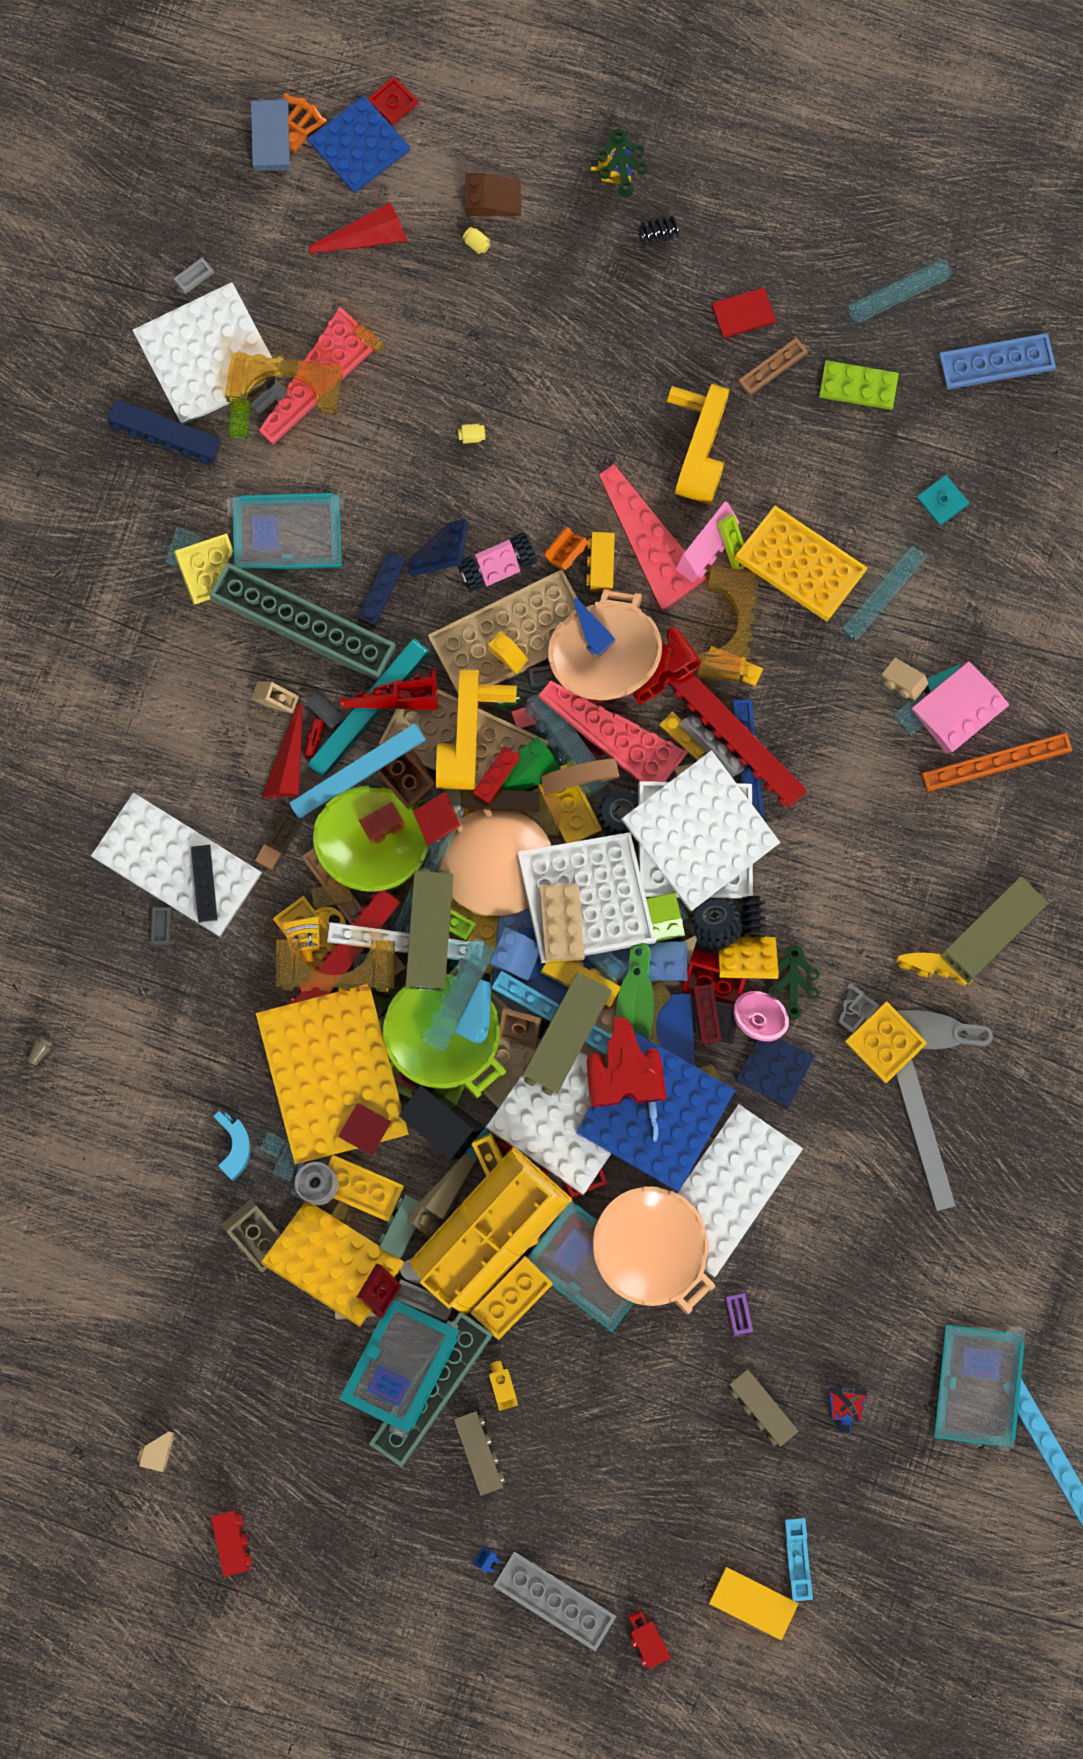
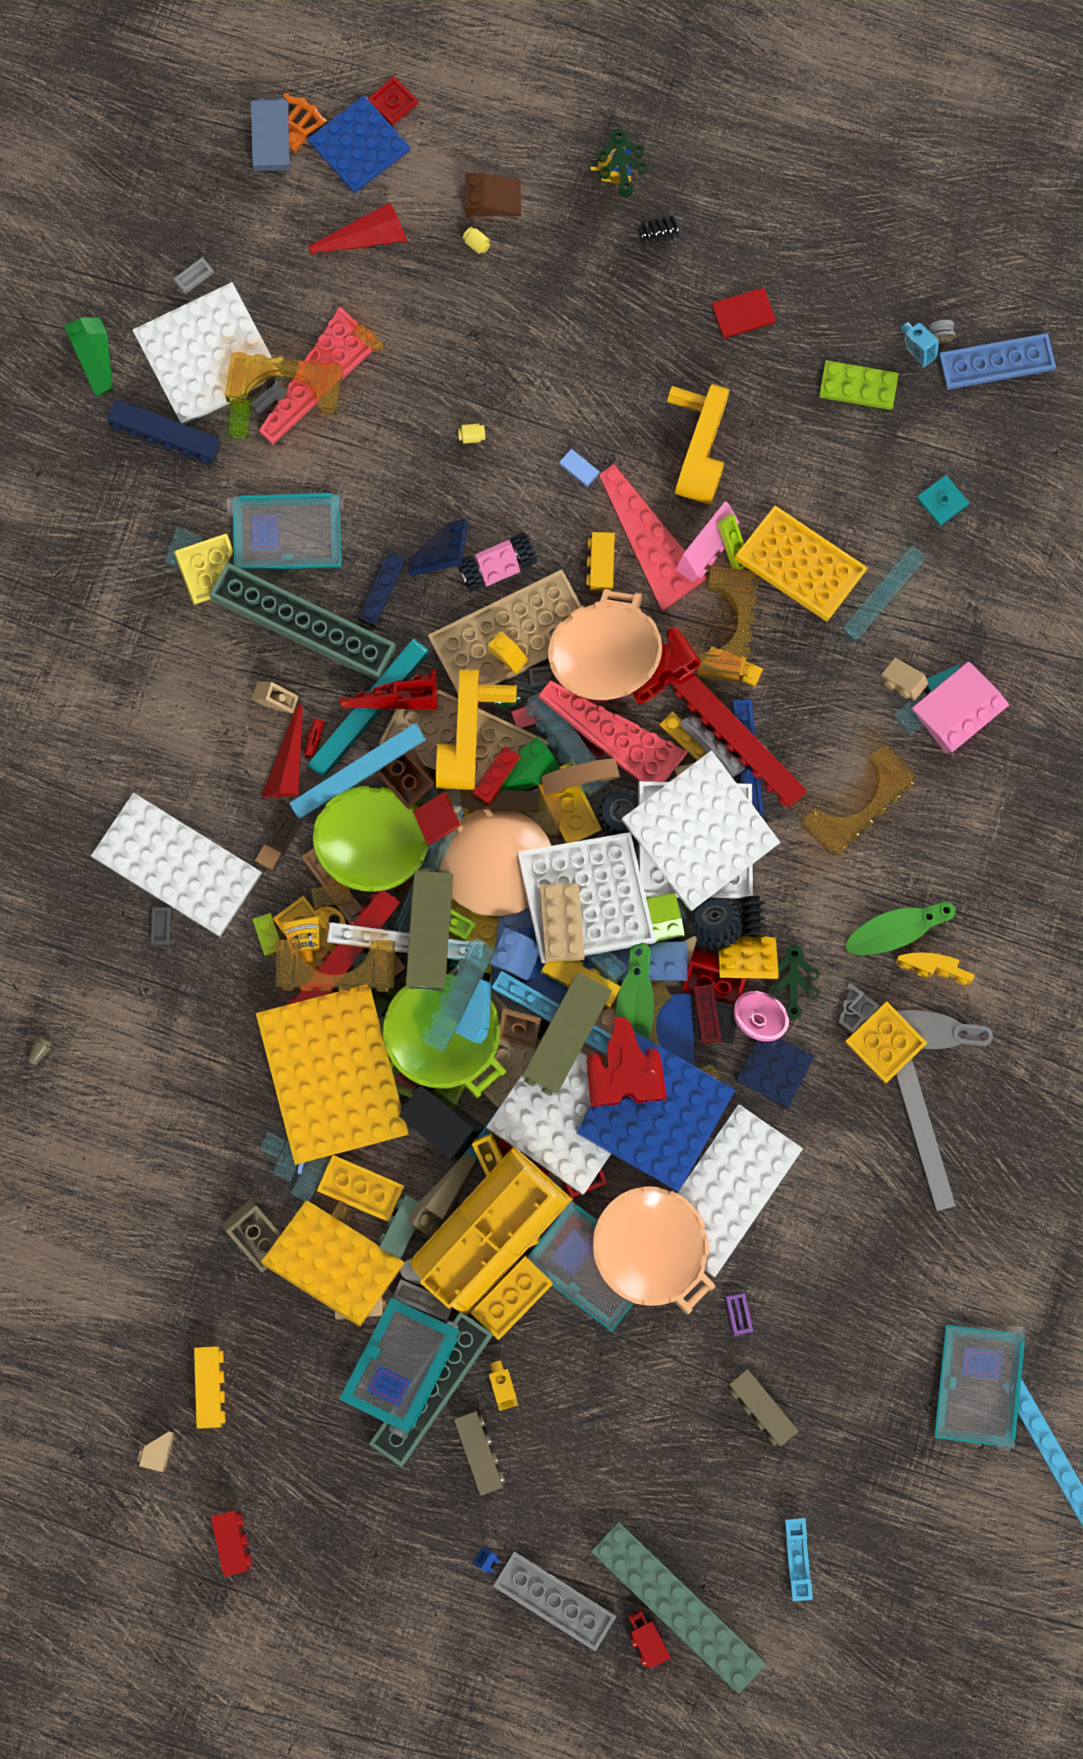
(92, 349): none -> green wedge
(204, 883): black tile -> none
(208, 1387): none -> yellow brick
(241, 1146): medium azure arch -> none
(267, 933): none -> lime plate
(325, 710): dark grey tile -> none
(328, 1183): light grey wheel -> none
(364, 1129): dark red tile -> none
(379, 1291): dark red tile -> none
(381, 823): clear red brick -> none
(565, 549): orange bracket -> none
(579, 468): none -> light blue tile
(595, 634): blue slope -> none
(653, 1115): light blue piece -> none
(678, 1608): none -> sand green brick
(753, 1603): yellow tile -> none
(773, 367): medium nougat plate -> none
(836, 832): none -> clear yellow arch
(846, 1406): torso -> none
(896, 929): none -> bright green plant
(900, 291): clear light blue plate -> none
(920, 343): none -> medium azure torso
(943, 330): none -> light grey wheel
(994, 929): olive brick -> none
(996, 762): orange tile -> none

